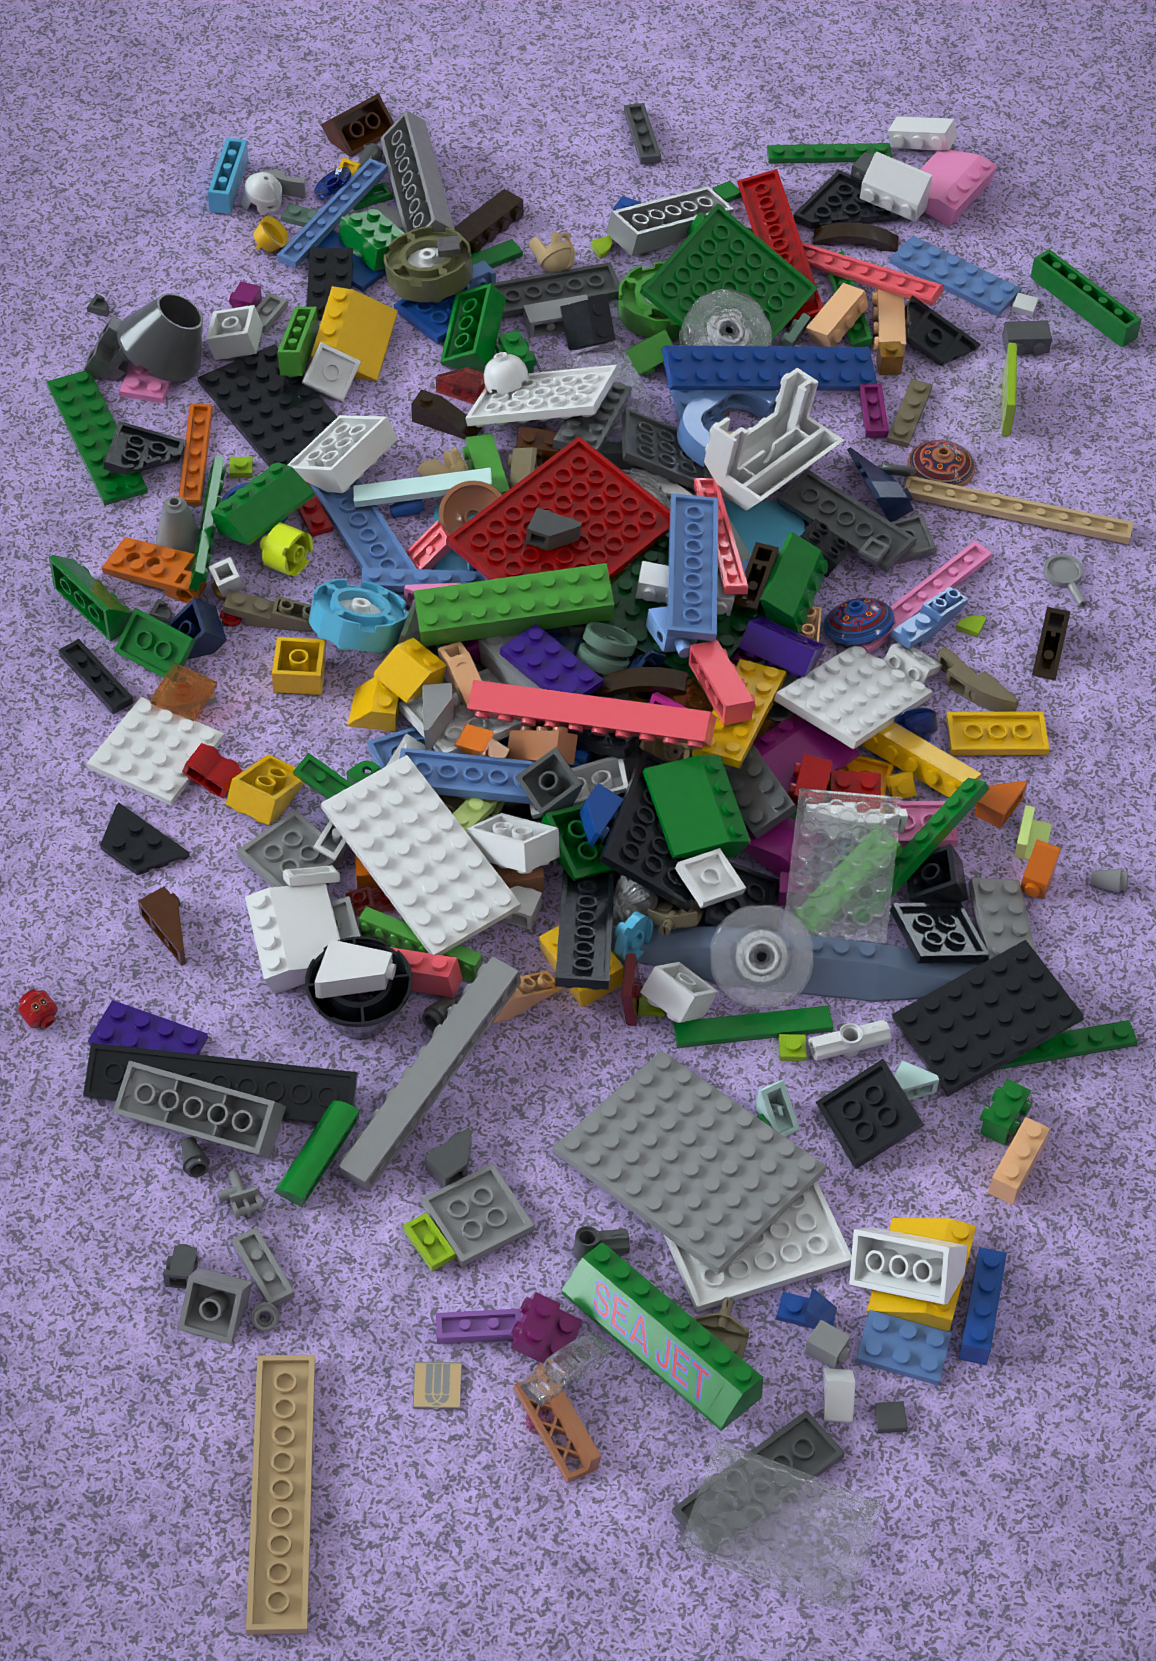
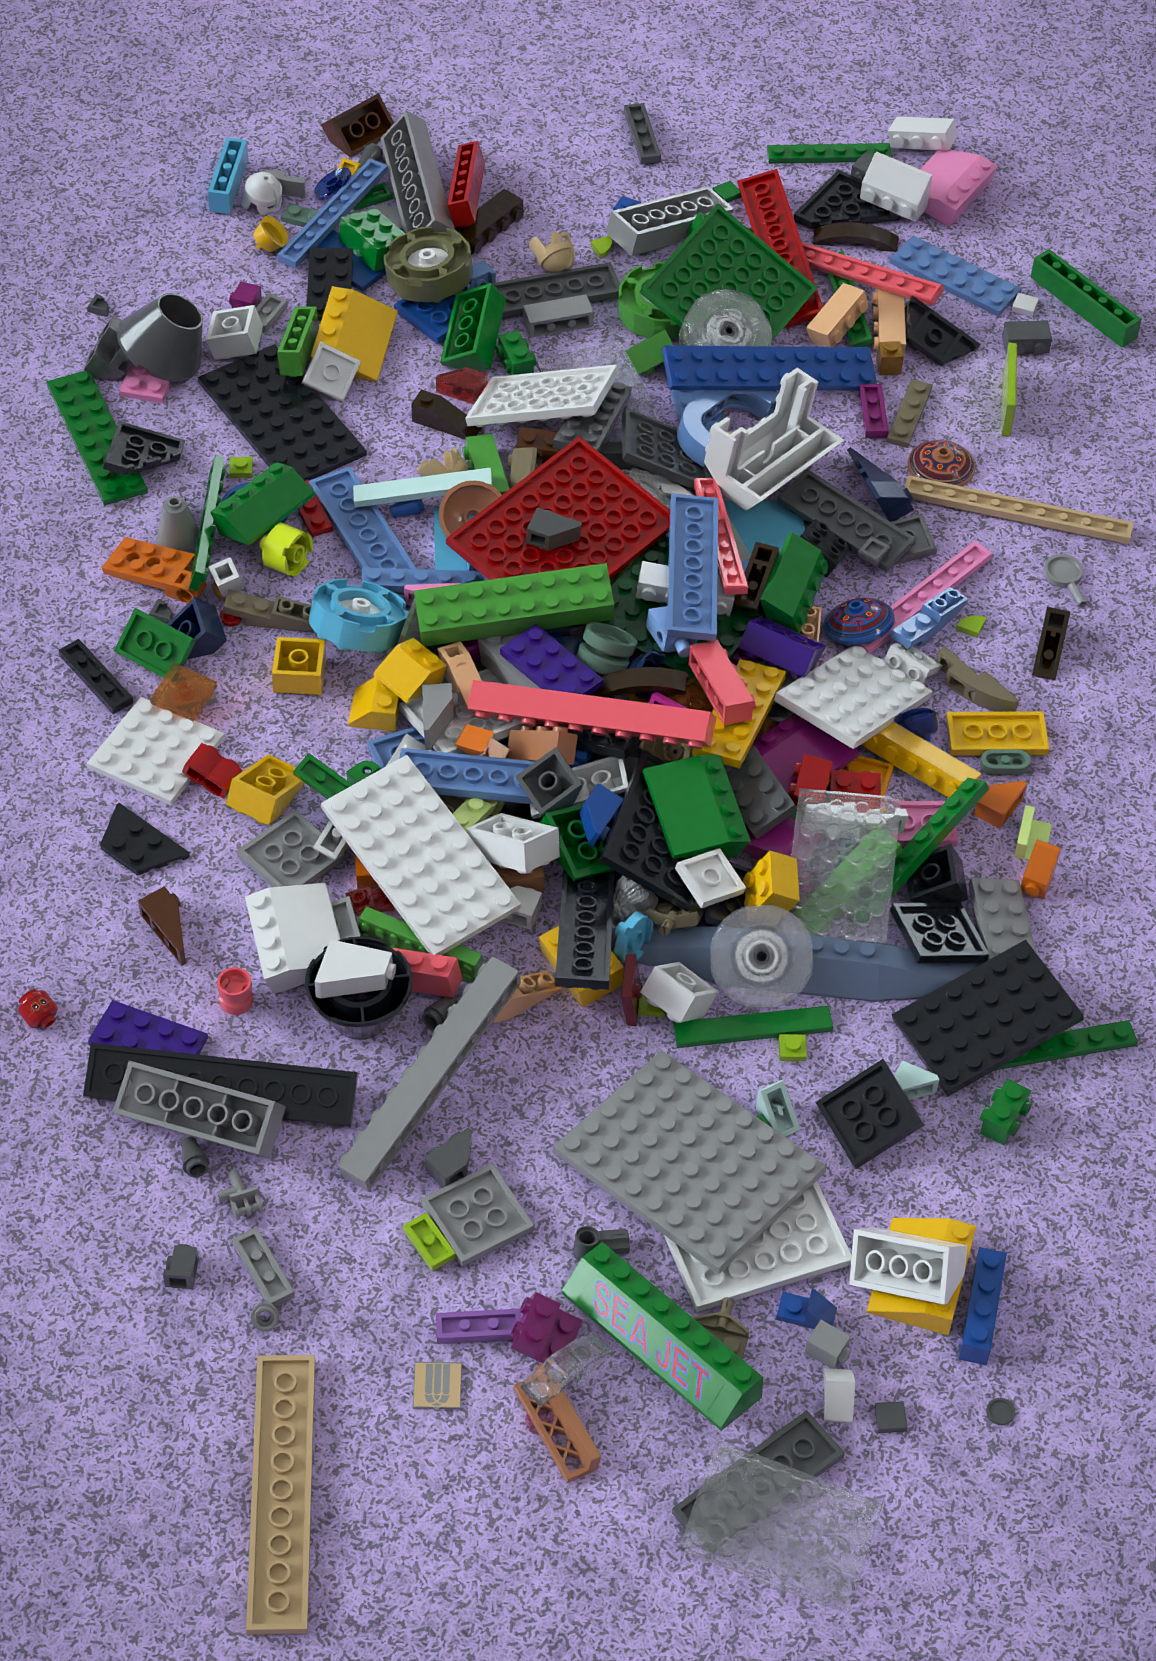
(89, 596): green slope -> none
(196, 453): orange tile -> none
(214, 1304): light grey slope -> none
(235, 990): none -> coral wheel
(311, 875): white tile -> none
(318, 1152): green brick -> none
(344, 451): white slope -> none
(429, 547): coral plate -> none
(448, 246): flat silver tile -> none
(466, 184): none -> red brick
(498, 254): green tile -> none
(505, 373): white cylinder -> none
(587, 323): black slope -> none
(773, 882): none -> yellow brick
(796, 330): sand green plate -> none
(862, 1038): white piece -> none
(894, 469): dark grey piece -> none
(901, 785): yellow plate -> none
(903, 1347): medium blue plate -> none
(1000, 1411): none -> dark grey piece
(1004, 762): none -> sand green plate
(1019, 1160): light nougat brick -> none
(1112, 880): light grey cone -> none

